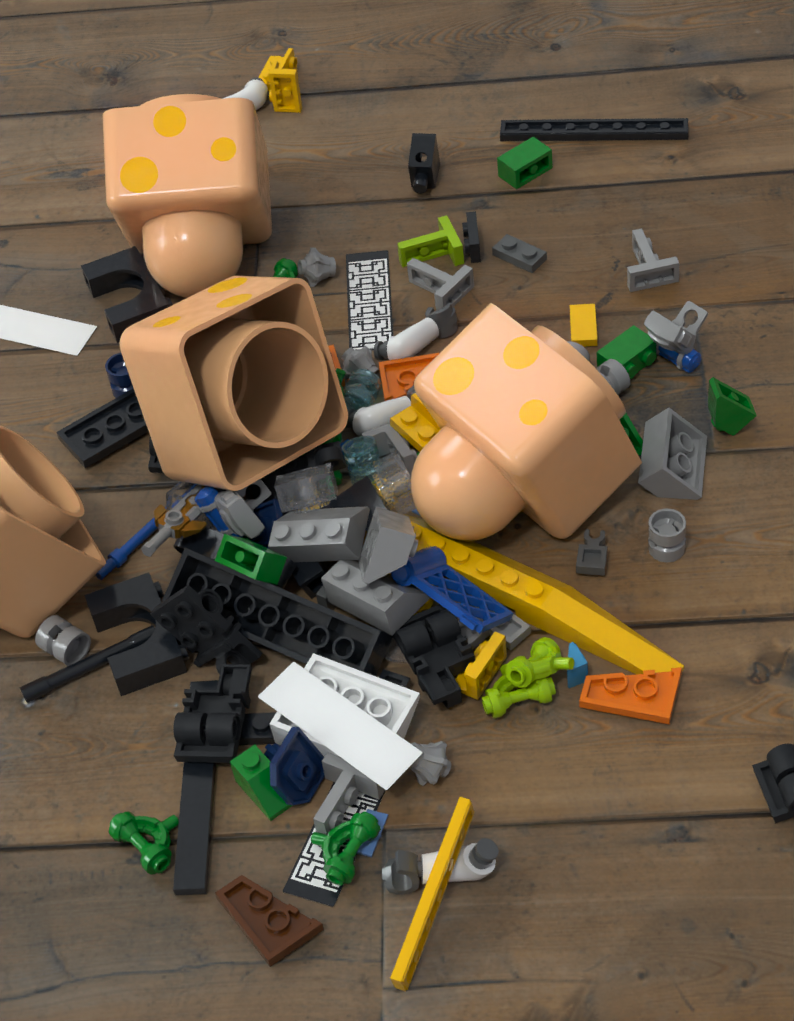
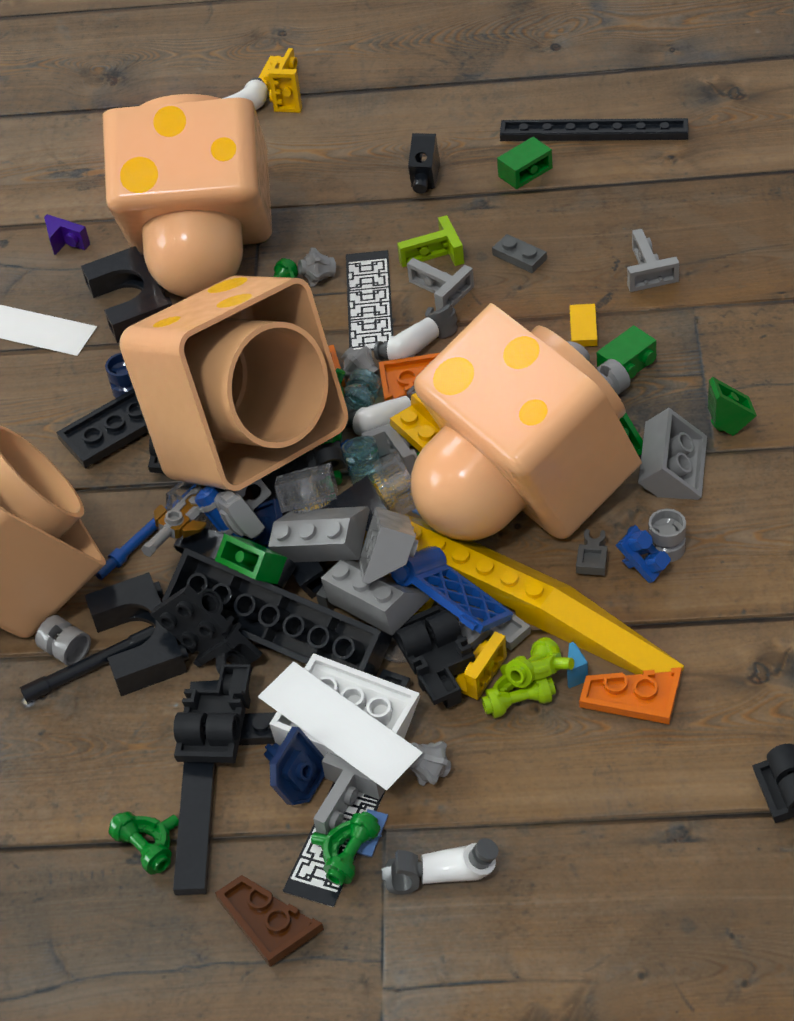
(65, 232): none -> dark purple slope
(252, 774): green slope -> none
(432, 894): yellow tile -> none
(471, 244): black plate -> none
(639, 543): none -> blue hips
(674, 340): light grey piece -> none

